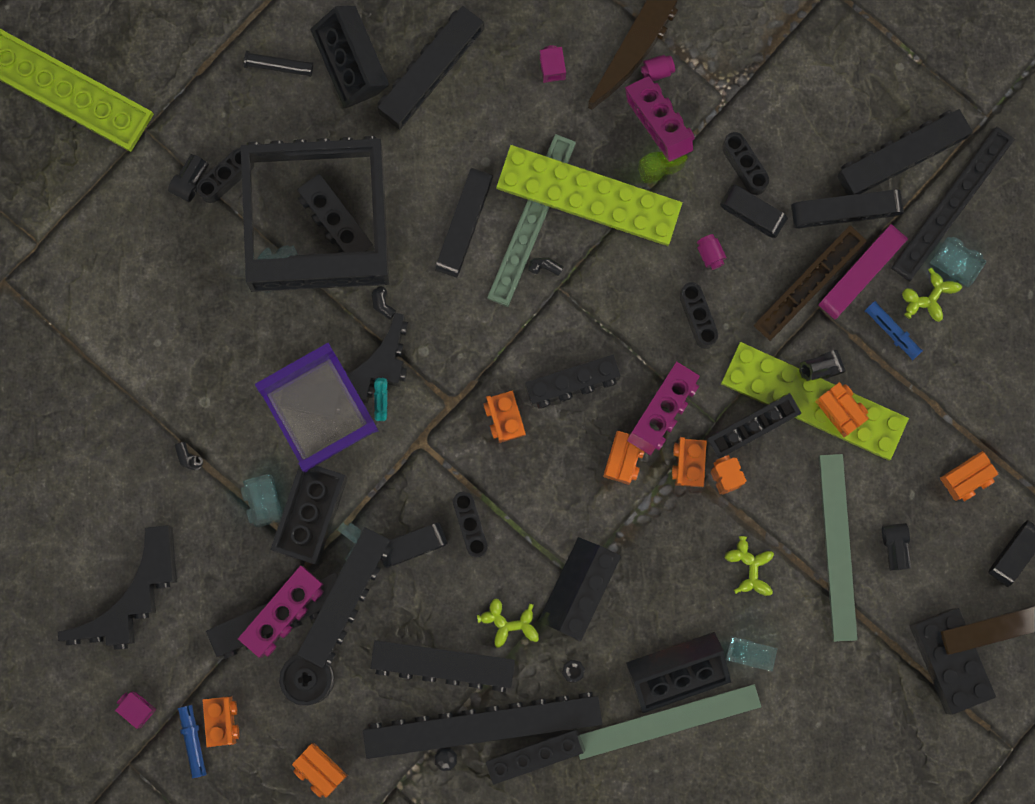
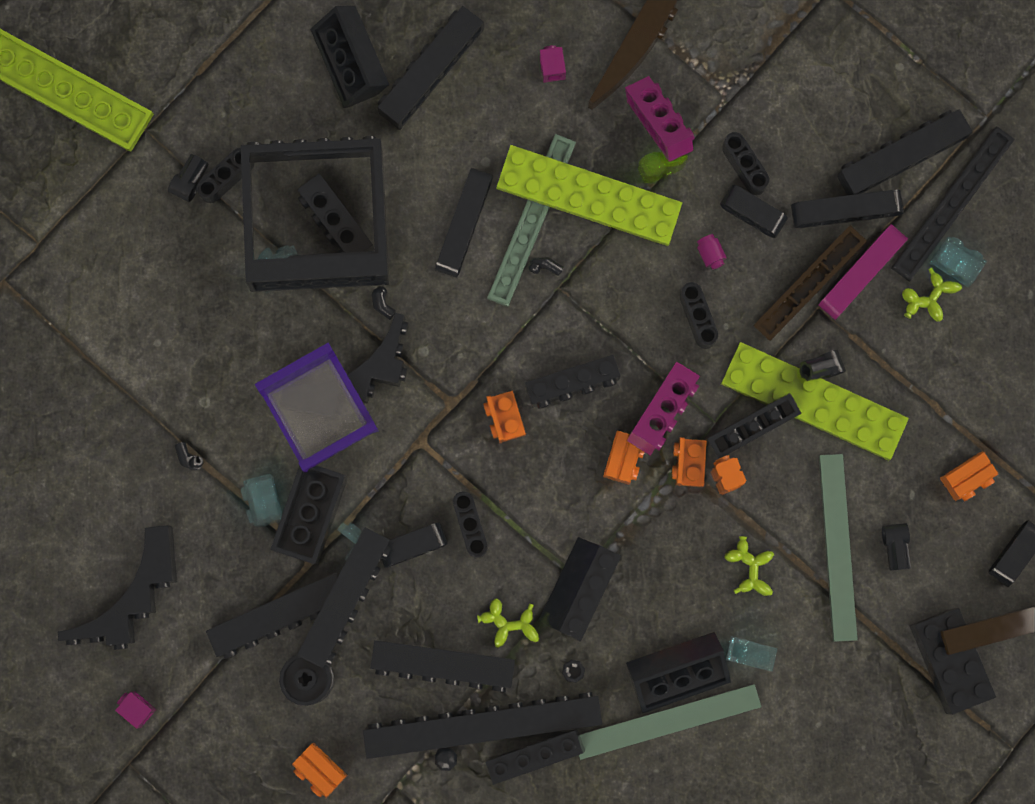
(192, 742): blue pin -> none
(219, 721): orange bracket -> none
(253, 637): magenta brick -> none
(278, 64): black pin -> none
(380, 399): teal axle -> none
(658, 67): magenta brick -> none
(842, 409): orange brick -> none
(894, 331): blue pin -> none

